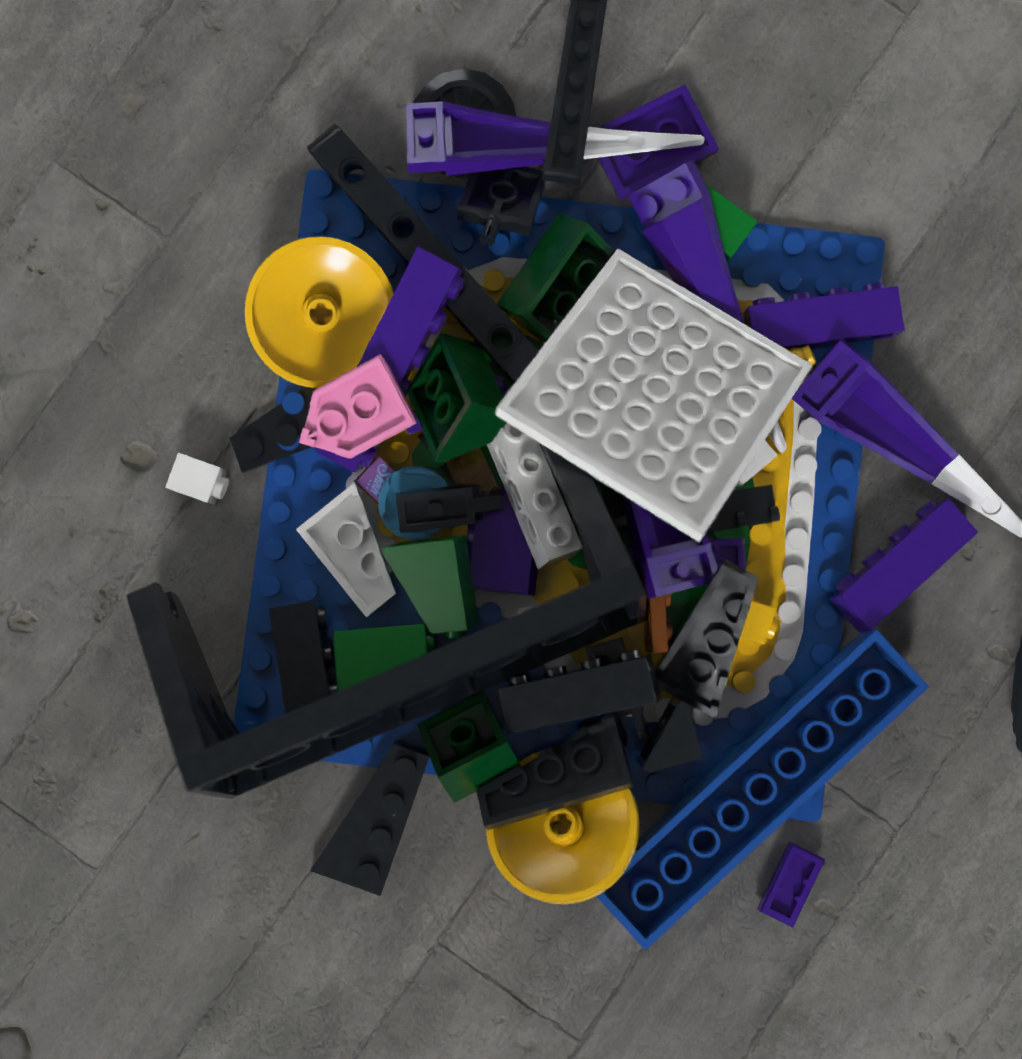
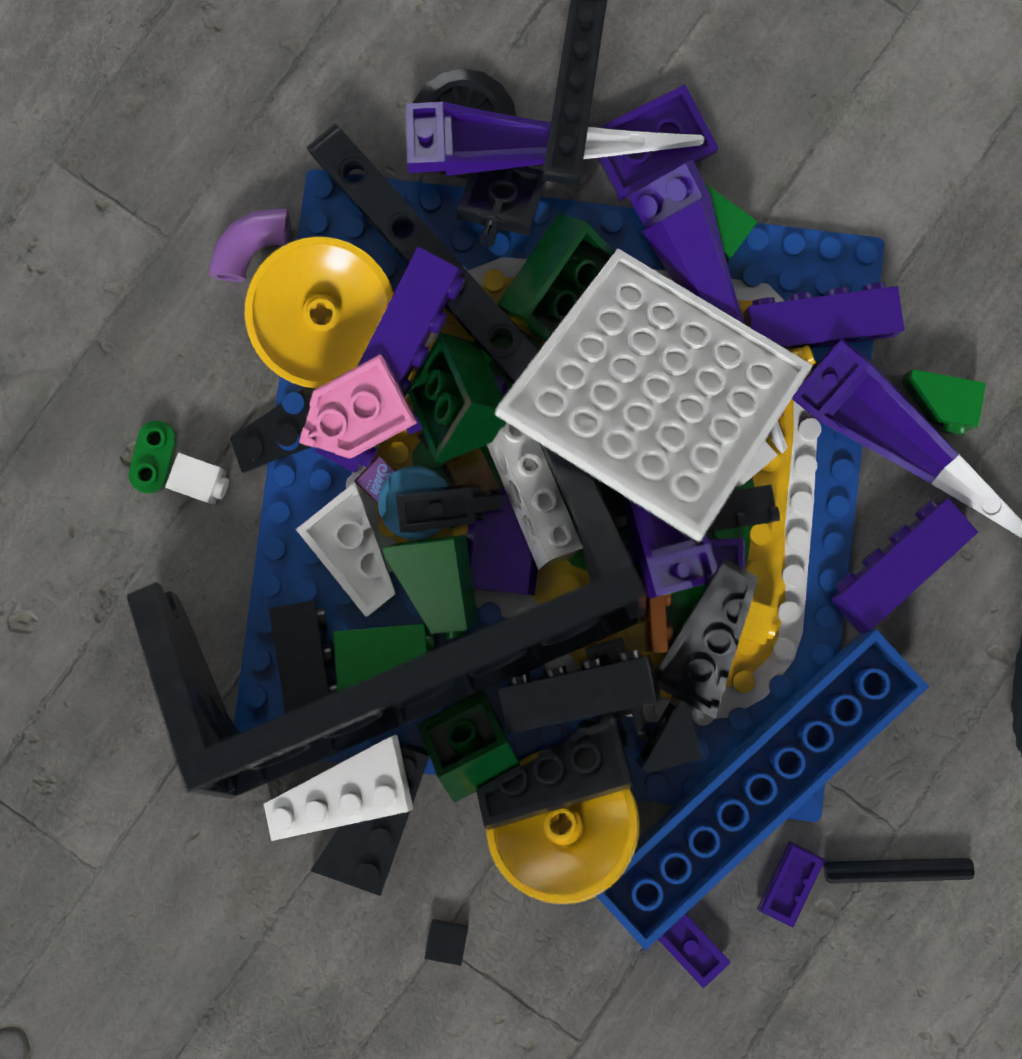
(156, 457): none -> green plate
(246, 237): none -> medium lavender cylinder
(351, 792): none -> white wing
(446, 942): none -> black tile
(694, 950): none -> dark purple plate
(899, 870): none -> black axle
(946, 400): none -> green slope

